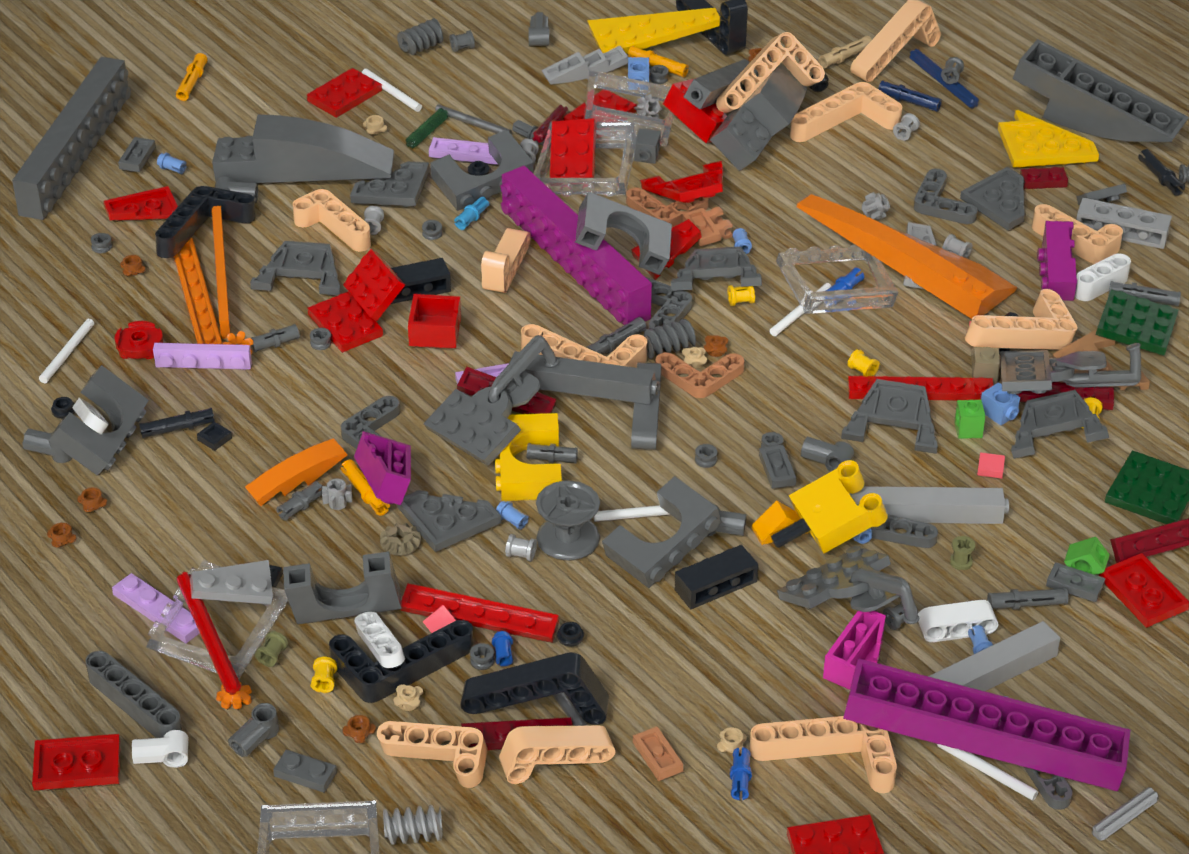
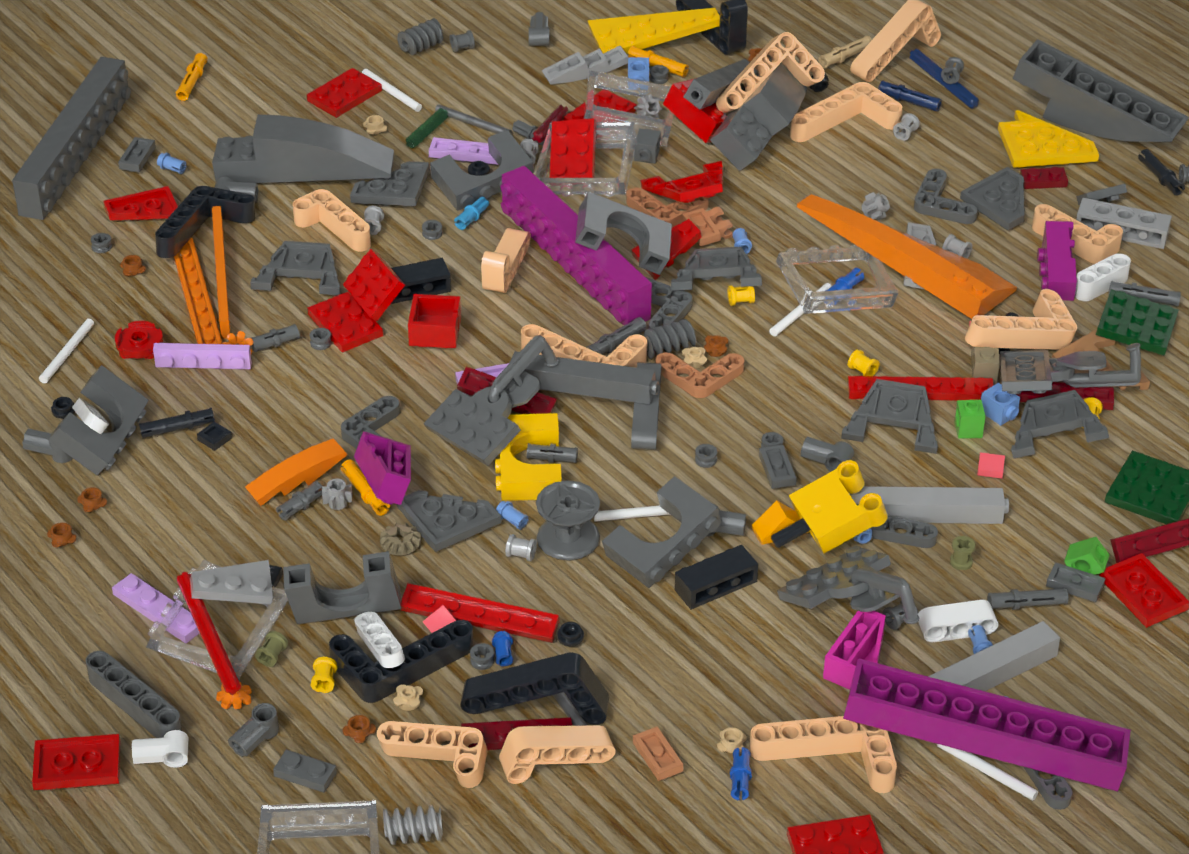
(1124, 814): light grey axle -> none

